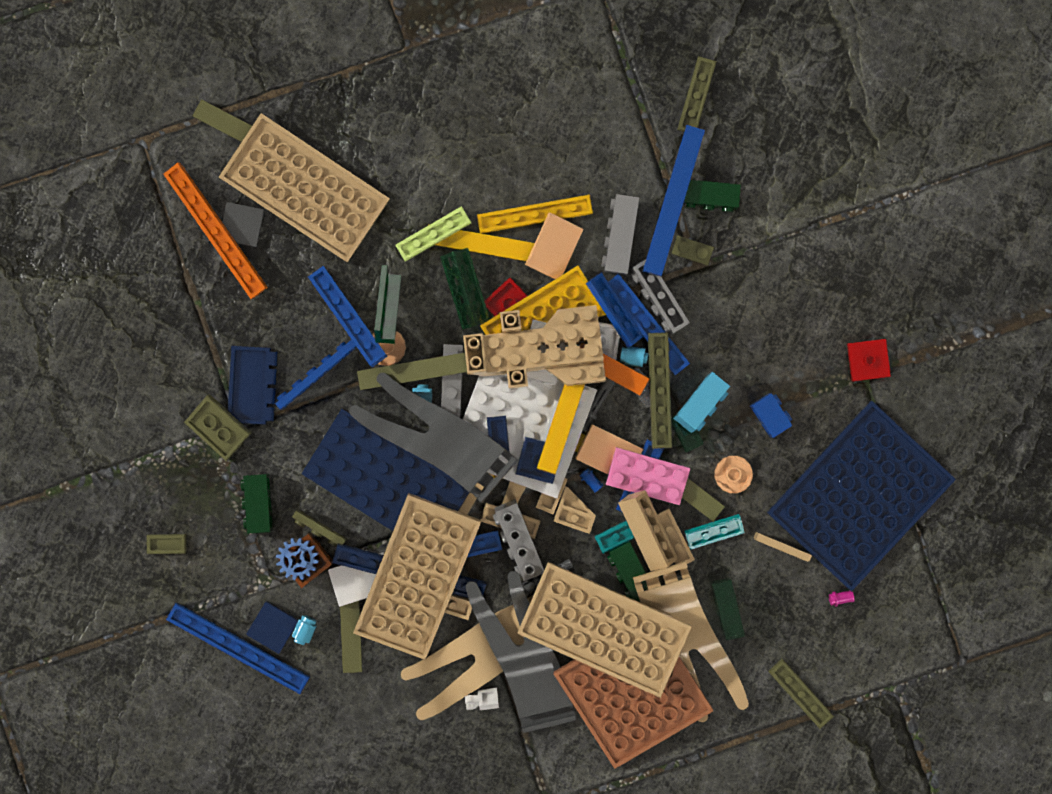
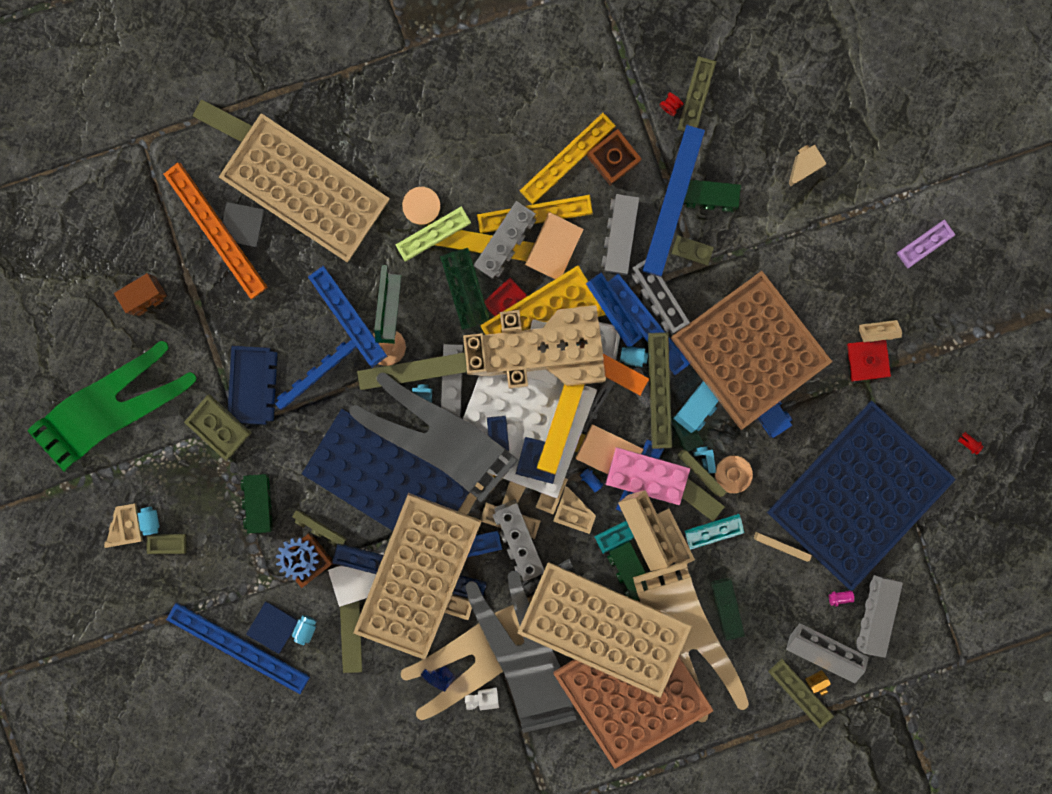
(95, 413): none -> green flag
(124, 527): none -> tan wing
(140, 295): none -> dark orange brick
(148, 521): none -> medium azure brick
(421, 205): none -> light nougat tile
(439, 679): none -> clear blue bracket
(504, 240): none -> light grey brick
(567, 158): none -> yellow tile
(614, 157): none -> dark orange brick
(671, 104): none -> red wheel
(703, 475): none -> olive tile
(708, 462): none -> medium azure bracket
(751, 350): none -> medium nougat plate
(806, 163): none -> tan slope
(818, 683): none -> pearl gold tile
(827, 653): none -> light grey brick
(879, 616): none -> light grey brick
(880, 331): none -> tan plate
(925, 244): none -> lavender tile
(973, 445): none -> red pin

